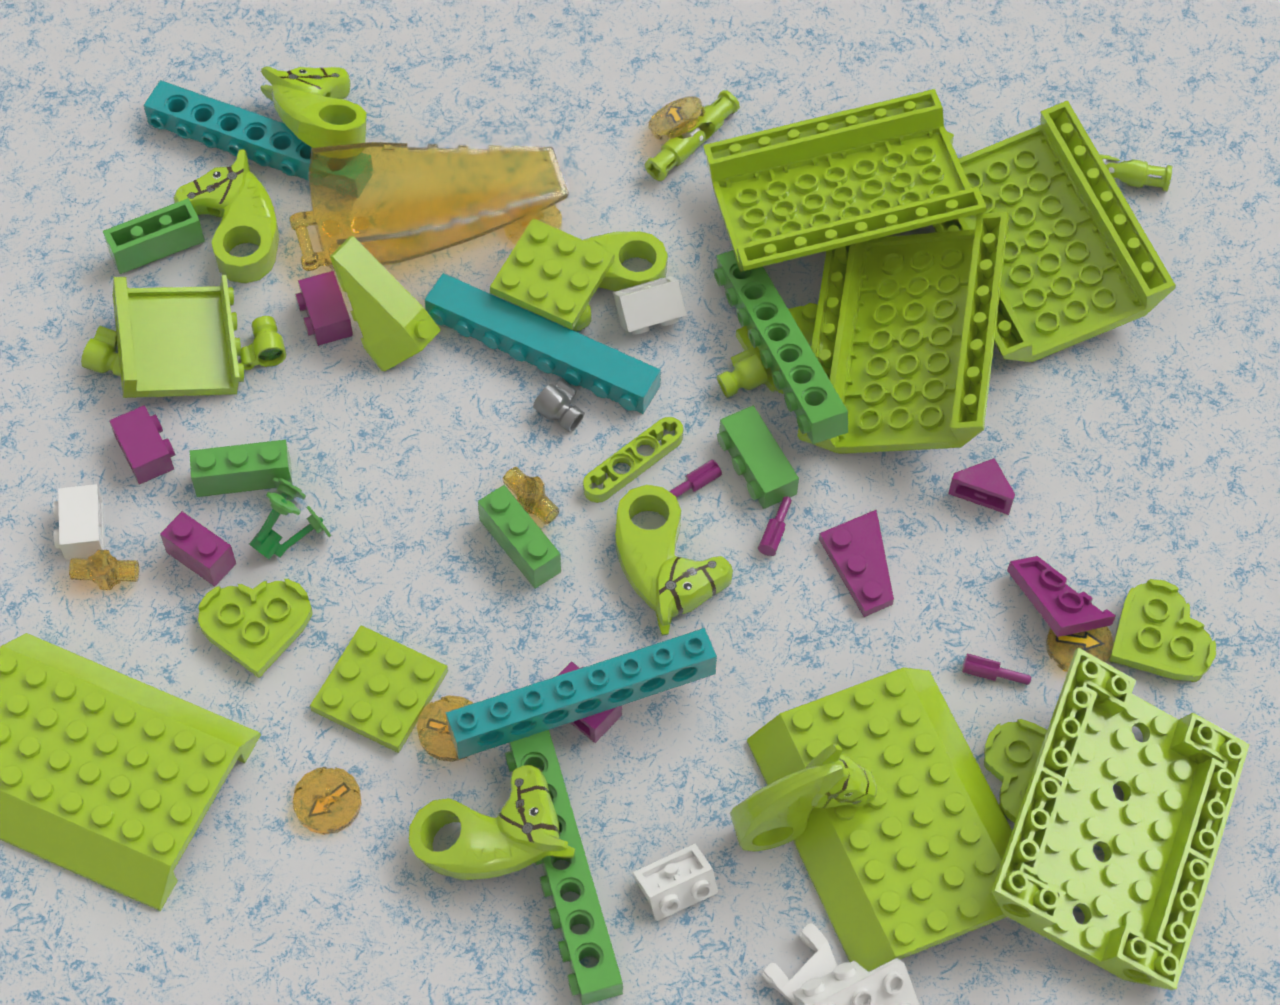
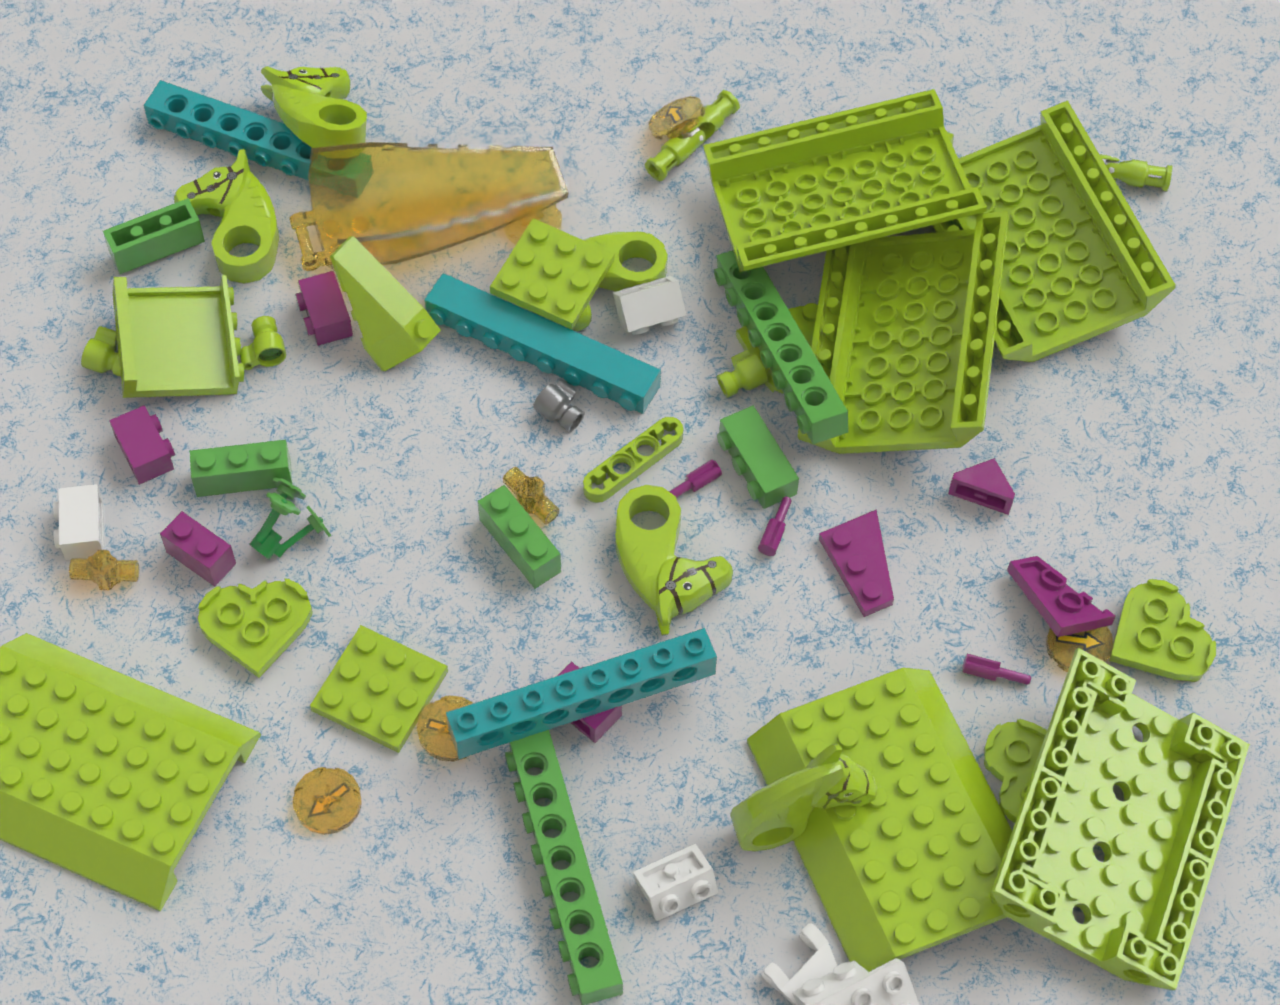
(492, 846): lime animal -> none

